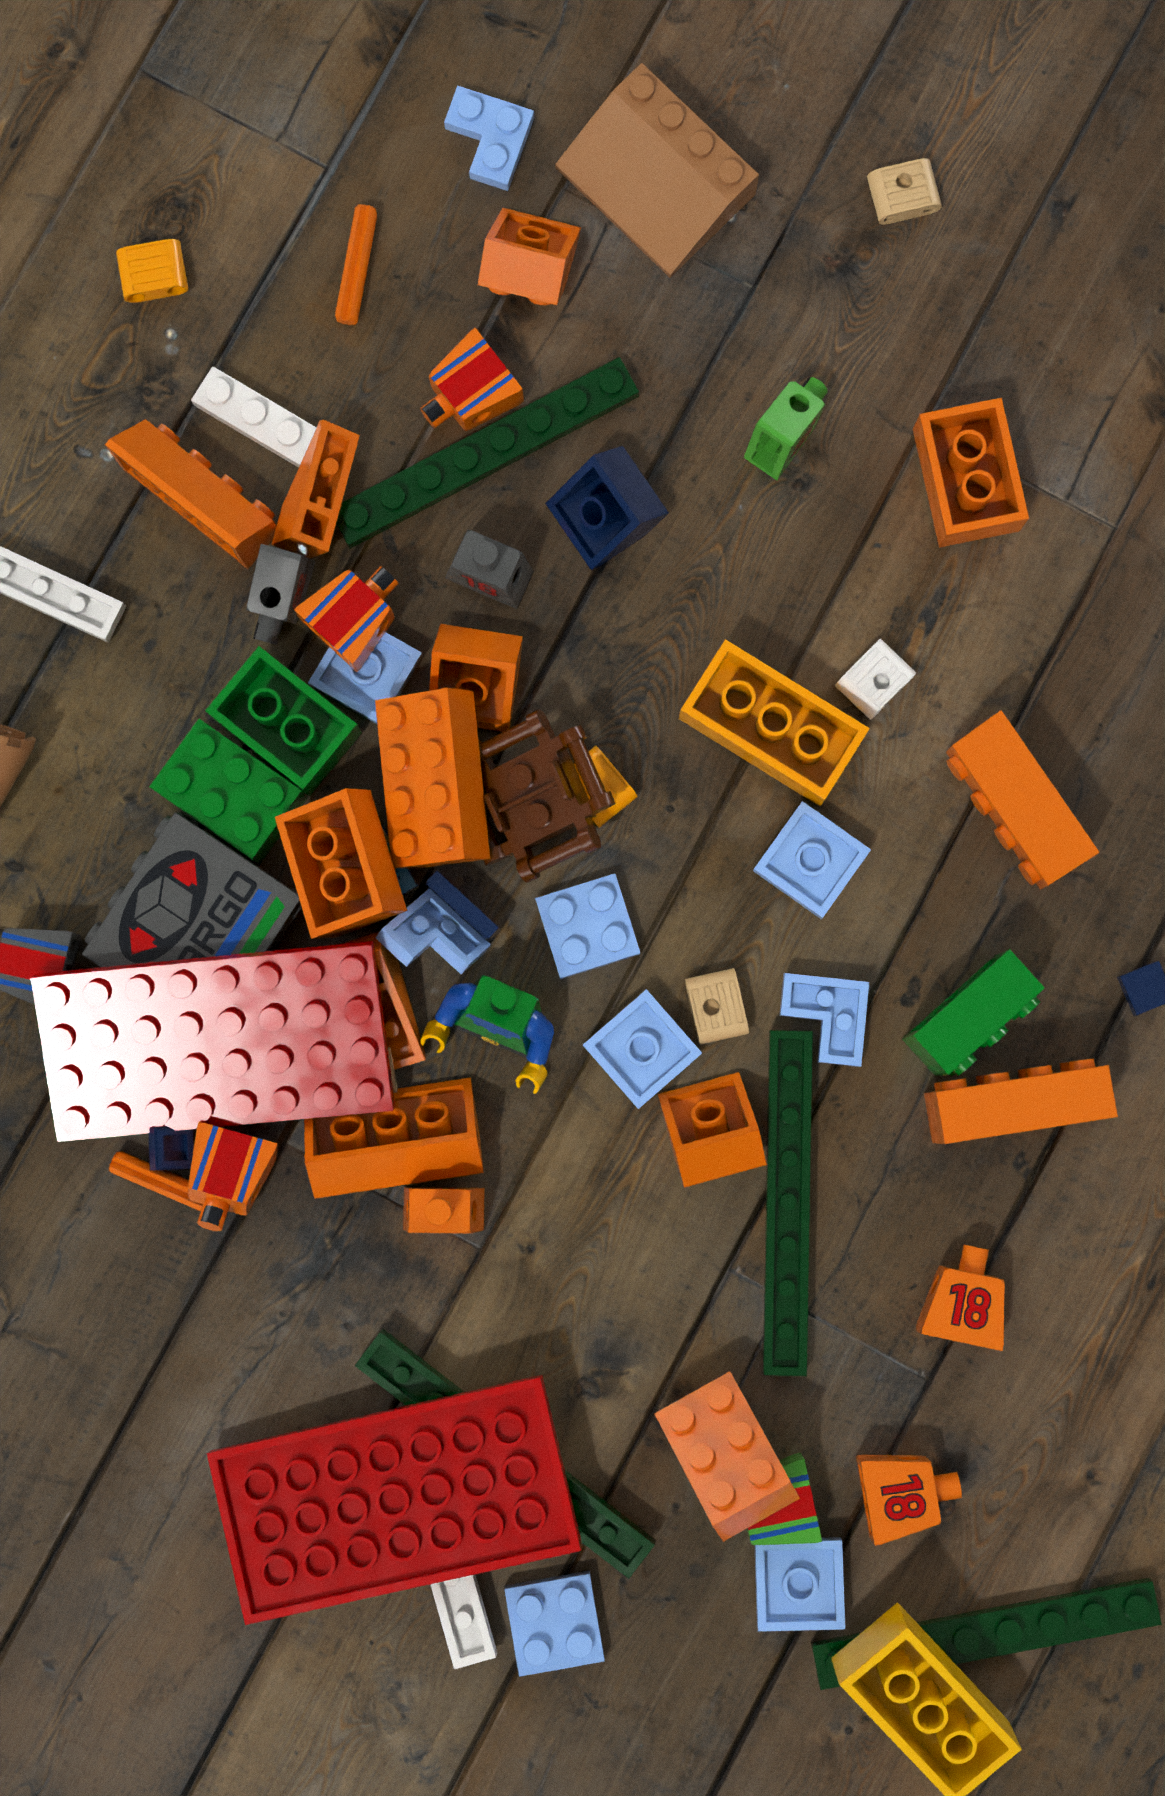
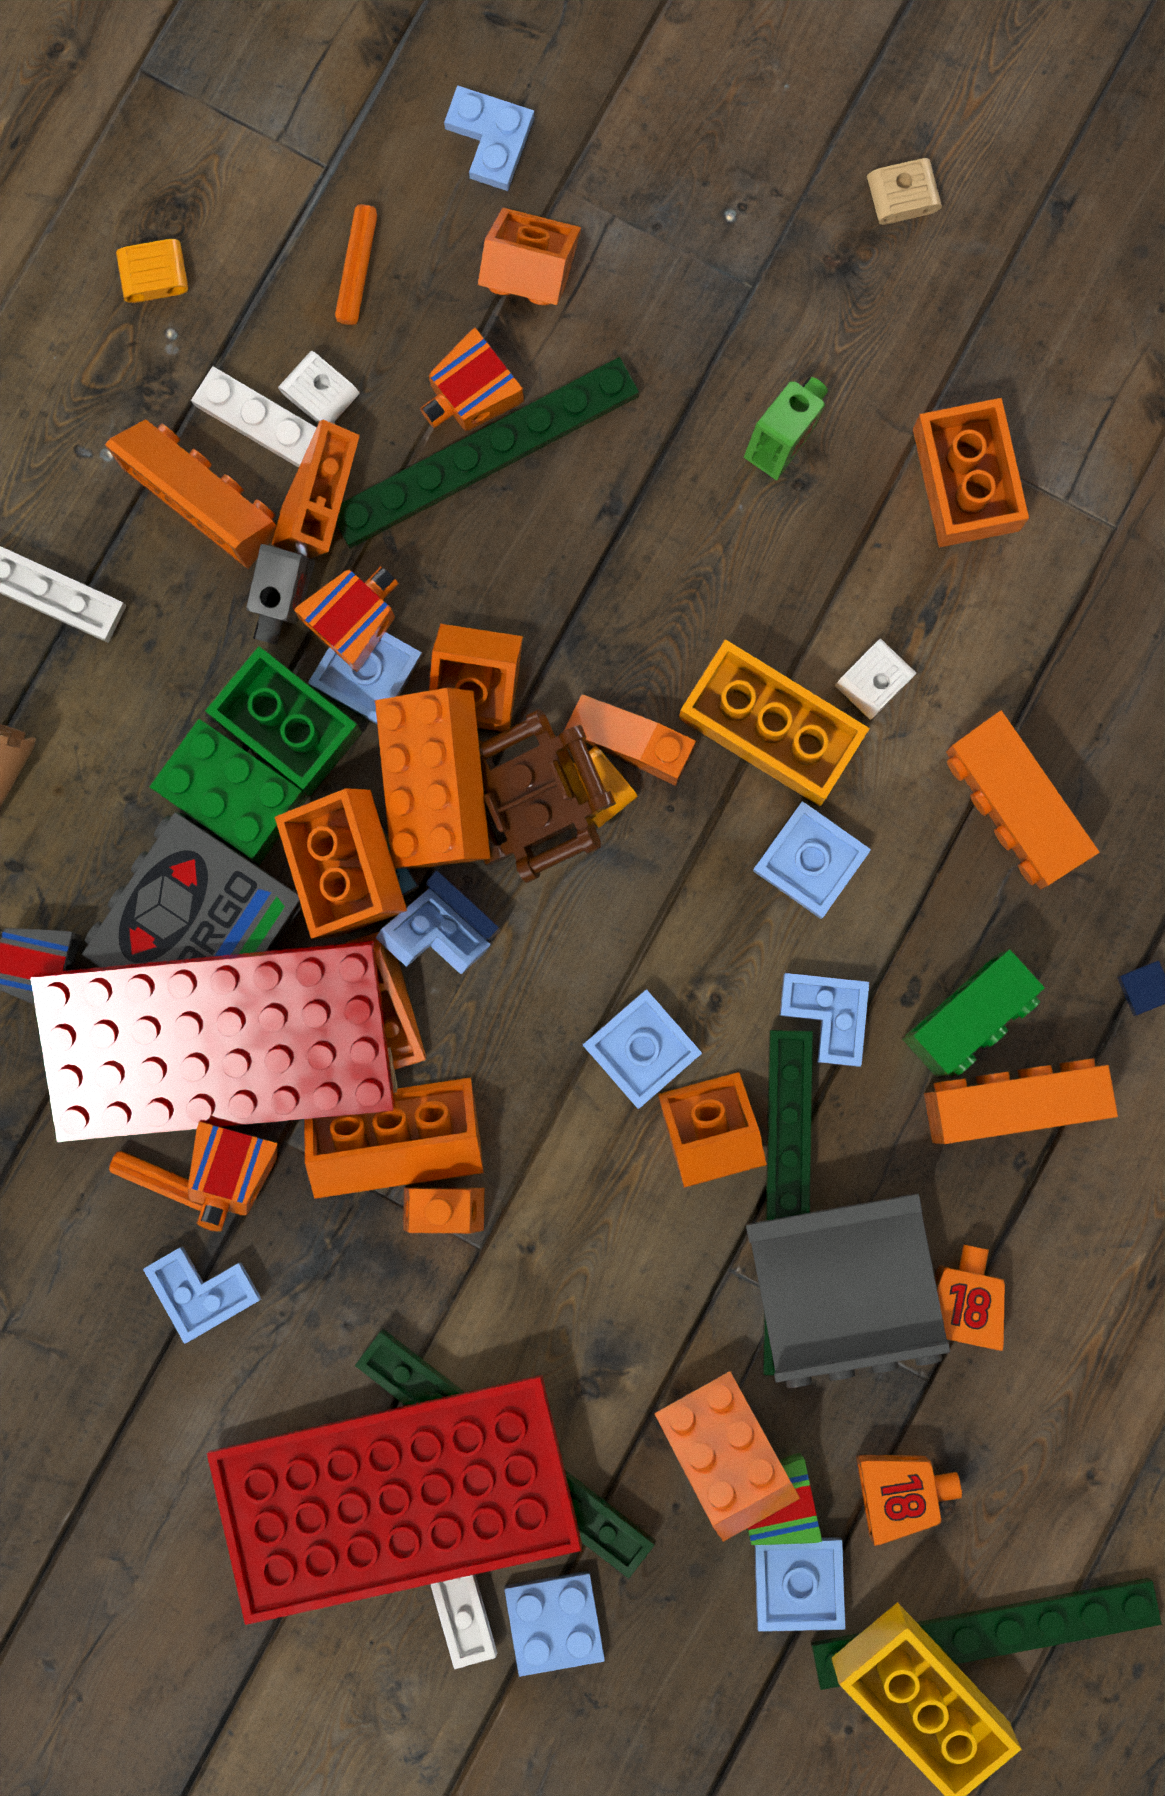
(170, 1148): dark blue tile -> none
(199, 1305): none -> light blue plate
(318, 389): none -> white piece
(490, 569): dark grey torso -> none
(499, 1017): torso -> none
(587, 926): light blue plate -> none
(606, 506): dark blue slope -> none
(633, 738): none -> orange slope
(657, 171): medium nougat slope -> none
(717, 1006): tan piece -> none
(848, 1290): none -> dark grey panel

